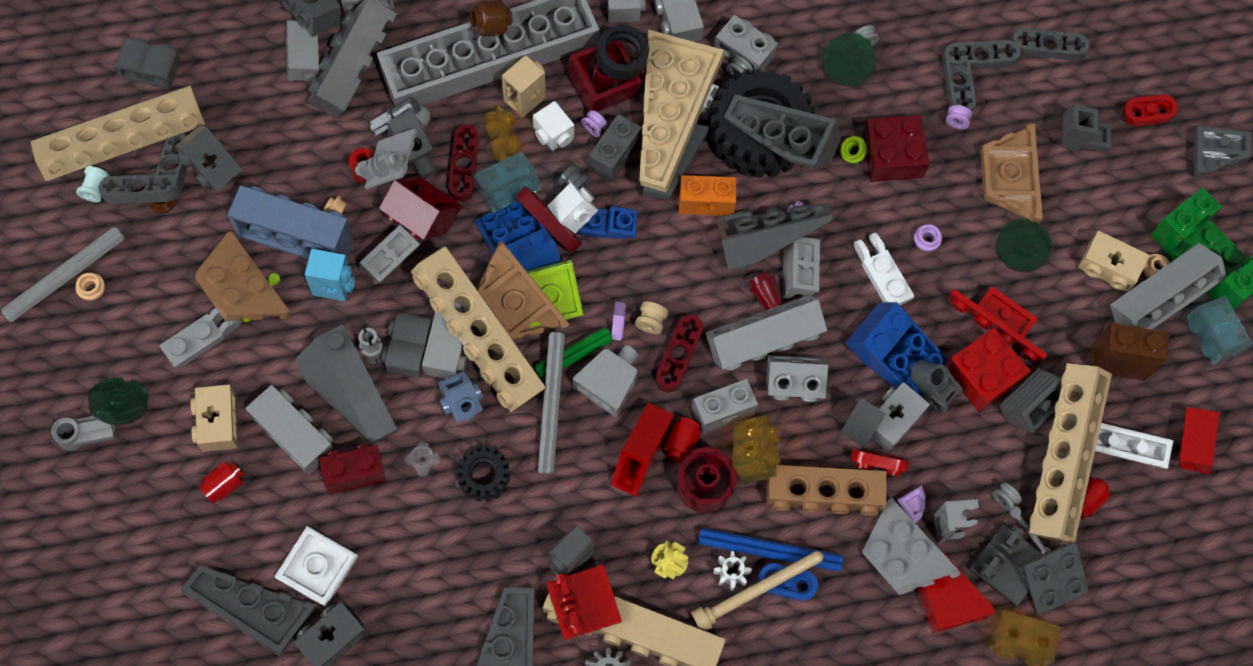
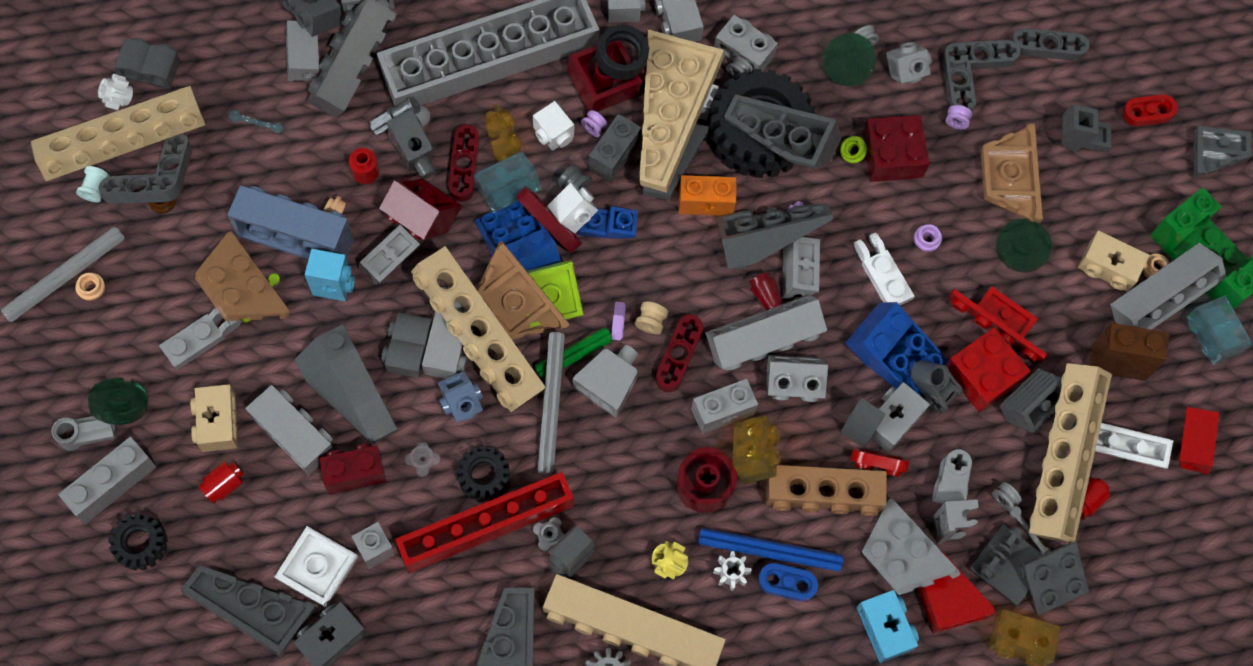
(107, 480): none -> light grey brick
(115, 92): none -> white gear
(131, 525): none -> black tyre
(221, 166): dark grey brick -> none
(235, 116): none -> clear light blue hinge
(370, 344): light grey pin -> none
(373, 545): none -> light grey brick
(389, 159): light grey hinge -> none
(485, 522): none -> red brick
(490, 18): reddish brown head -> none
(524, 86): tan brick -> none
(541, 531): none -> light grey plate
(583, 602): red hinge -> none
(641, 449): red slope -> none
(682, 439): red brick -> none
(706, 617): tan piece -> none
(888, 642): none -> medium azure brick
(909, 63): none -> light grey brick
(913, 503): lavender tile -> none
(953, 483): none -> light grey piece

